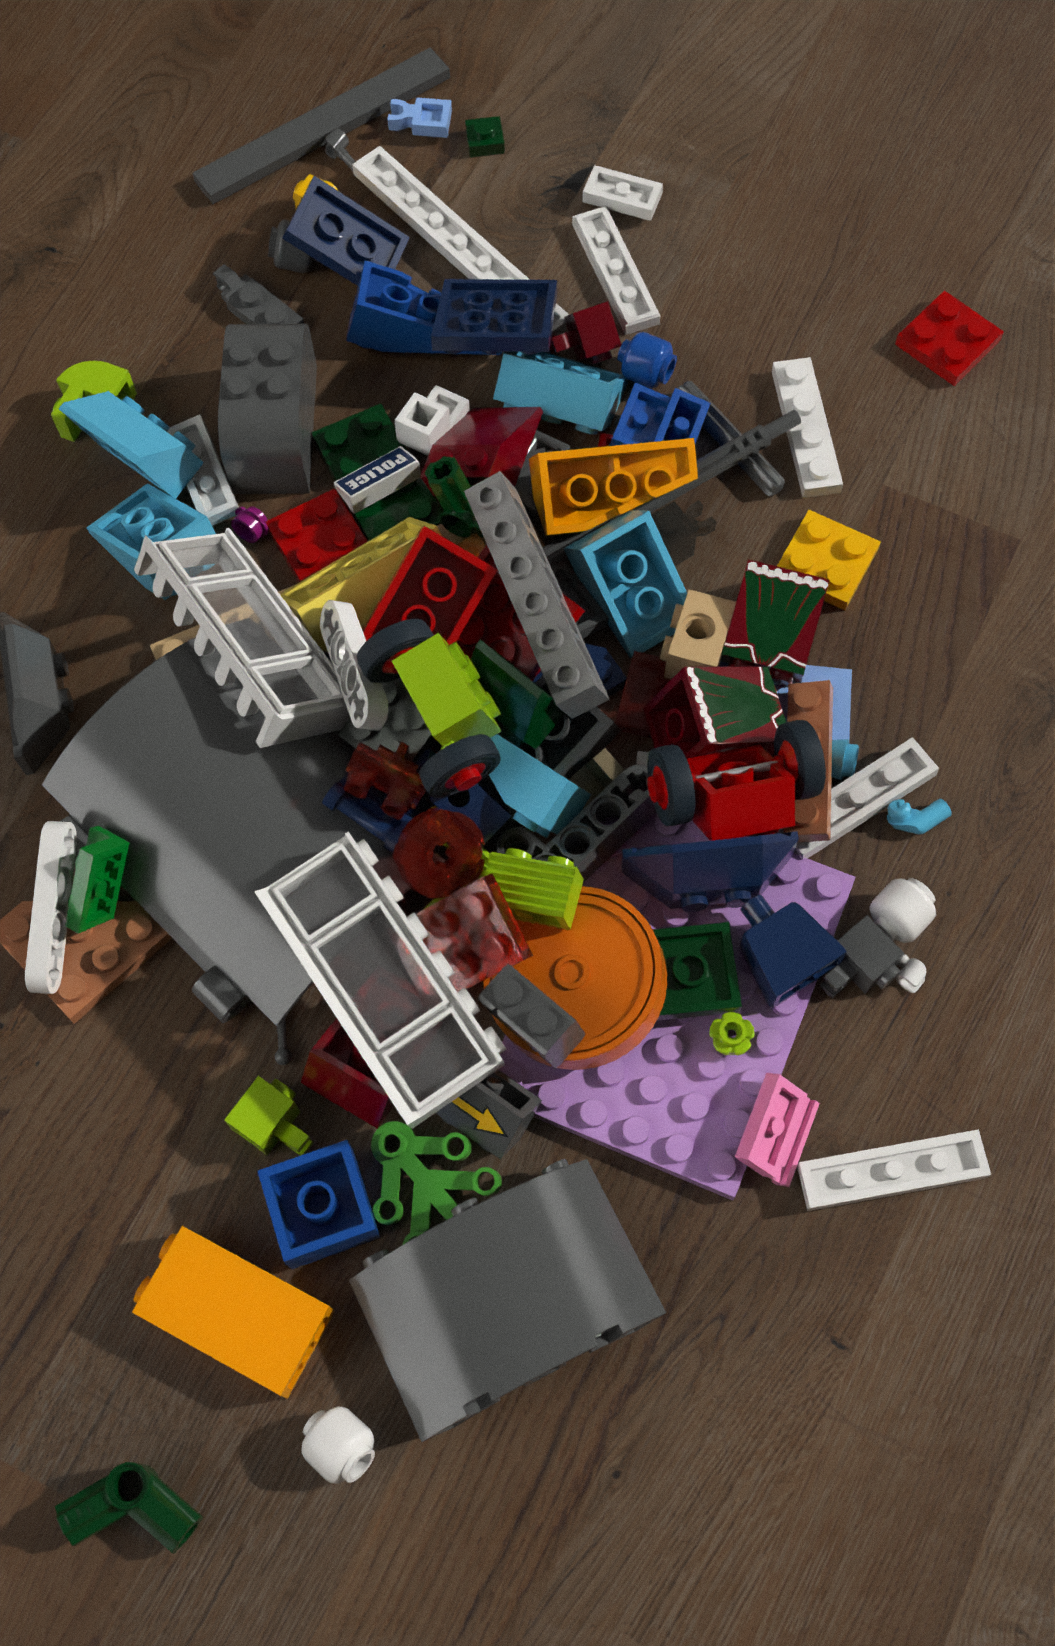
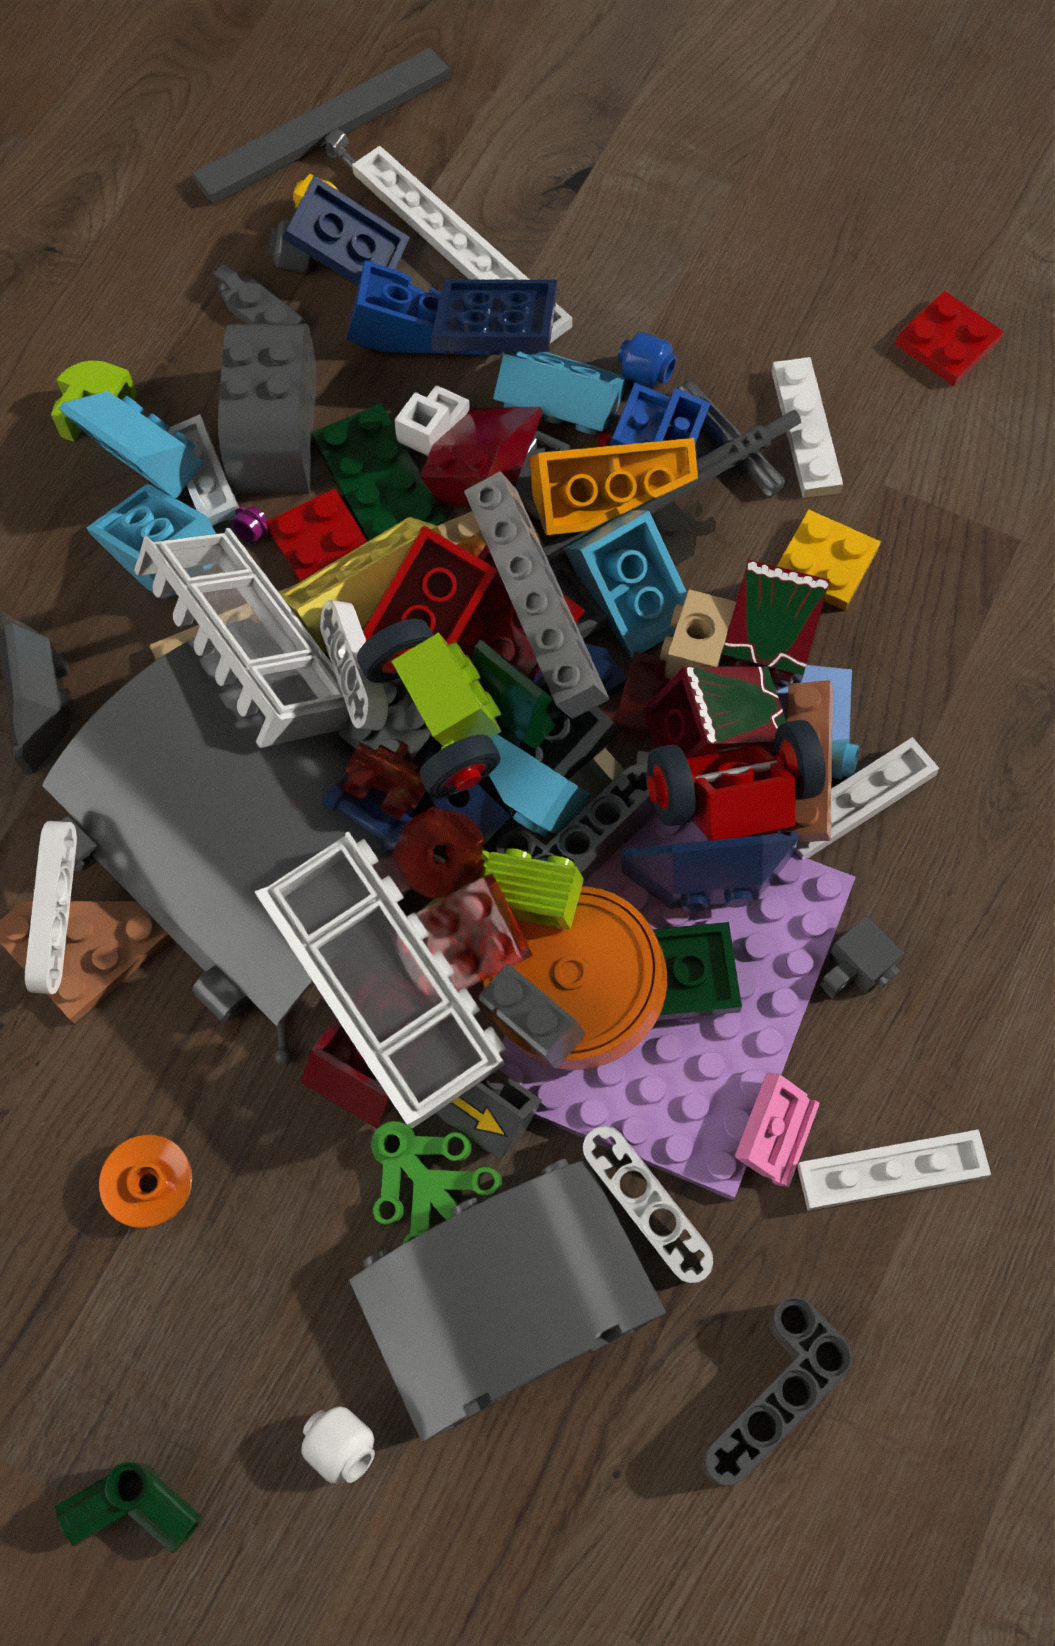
(96, 880): green bracket -> none
(127, 1169): none -> orange dish
(232, 1311): light orange brick -> none
(267, 1116): lime brick -> none
(318, 1204): blue brick -> none
(378, 479): white slope -> none
(425, 117): light blue plate -> none
(449, 486): dark green piece -> none
(485, 136): dark green plate -> none
(589, 333): dark red brick -> none
(616, 270): white tile -> none
(622, 192): white plate -> none
(643, 1206): none -> white beam
(731, 1046): lime plate -> none
(771, 1402): none -> dark grey beam
(786, 949): dark blue torso -> none
(903, 909): white head -> none
(912, 974): white hand -> none
(916, 821): medium azure arm -> none

